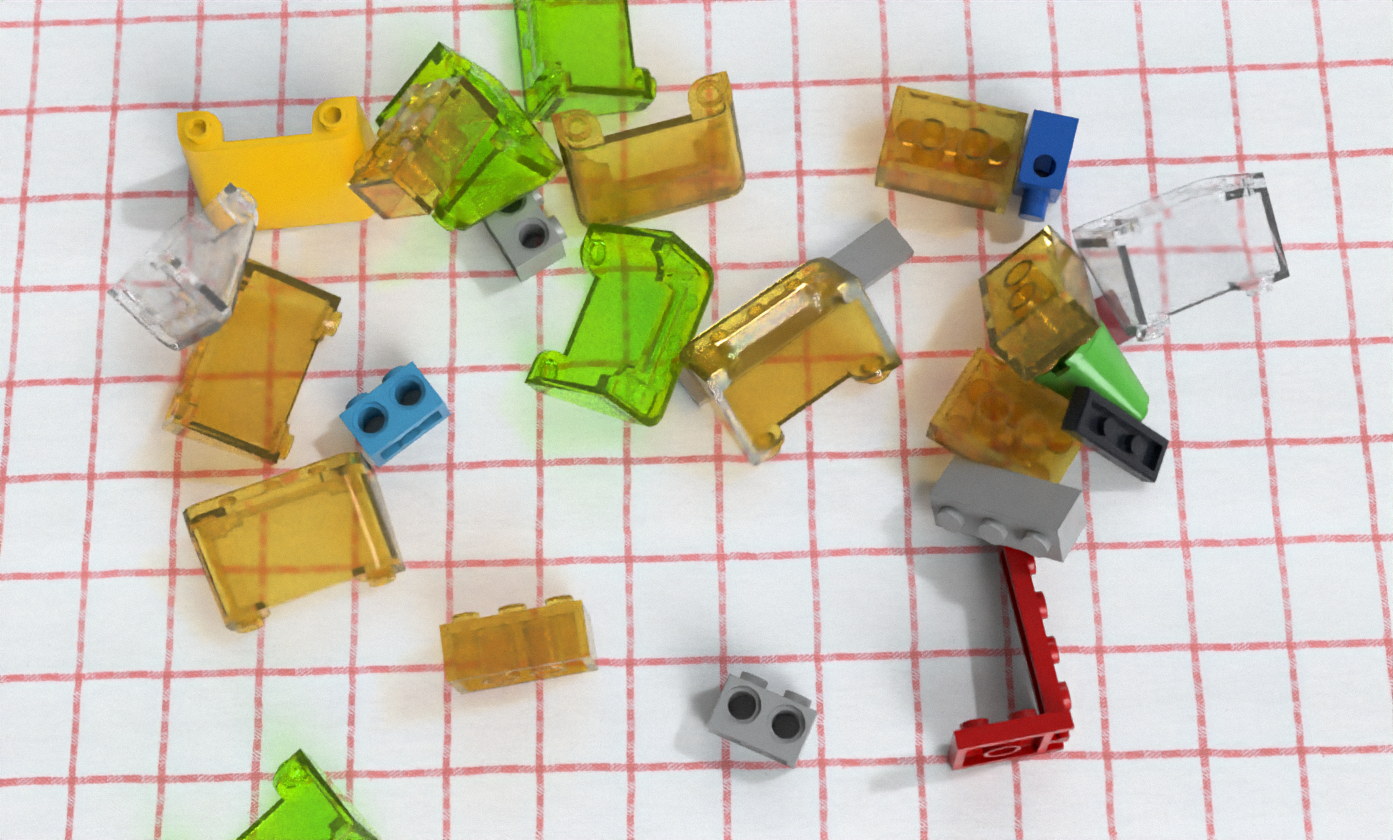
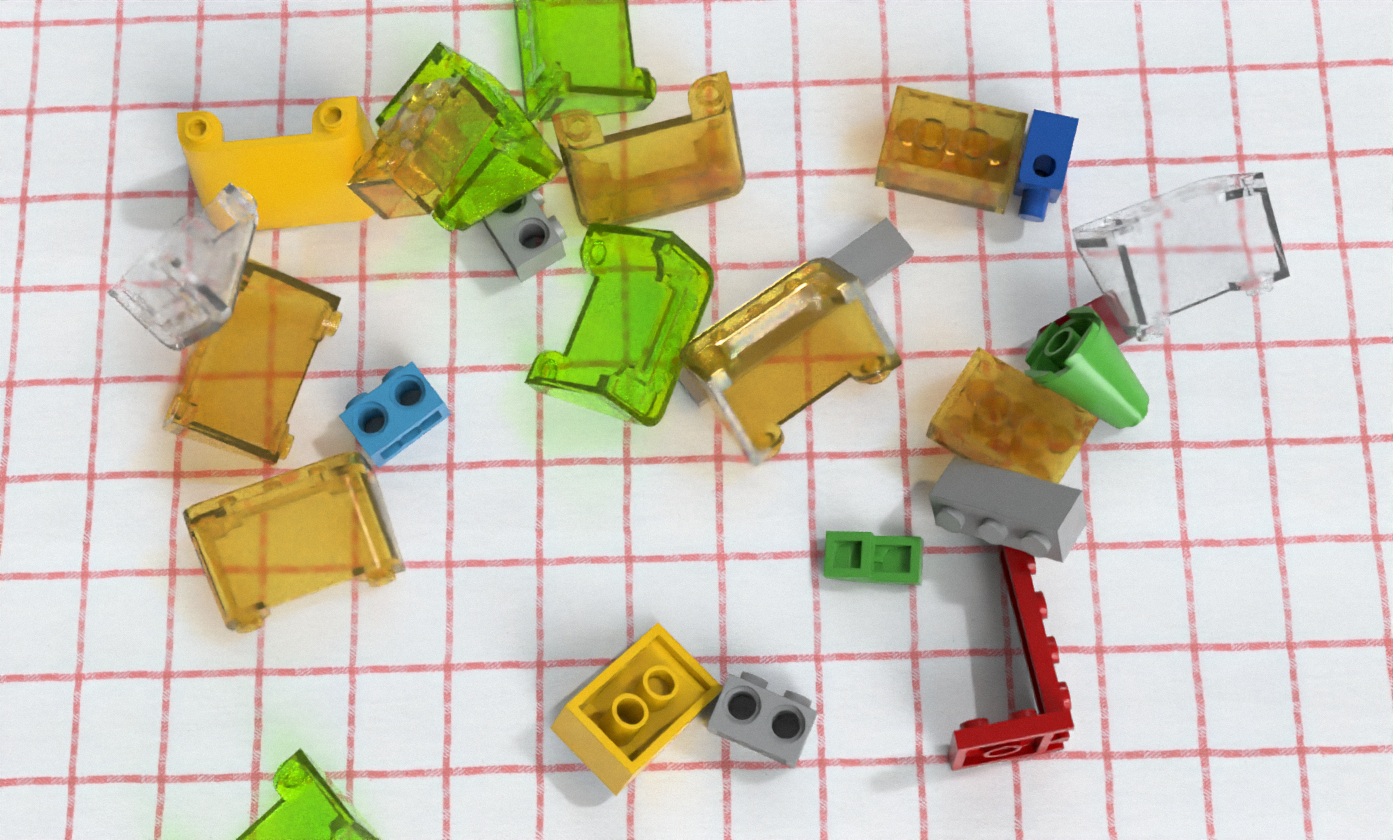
(518, 645): clear yellow brick -> none
(635, 708): none -> yellow slope
(873, 558): none -> bright green slope
(1038, 304): clear yellow brick -> none
(1114, 434): black tile -> none

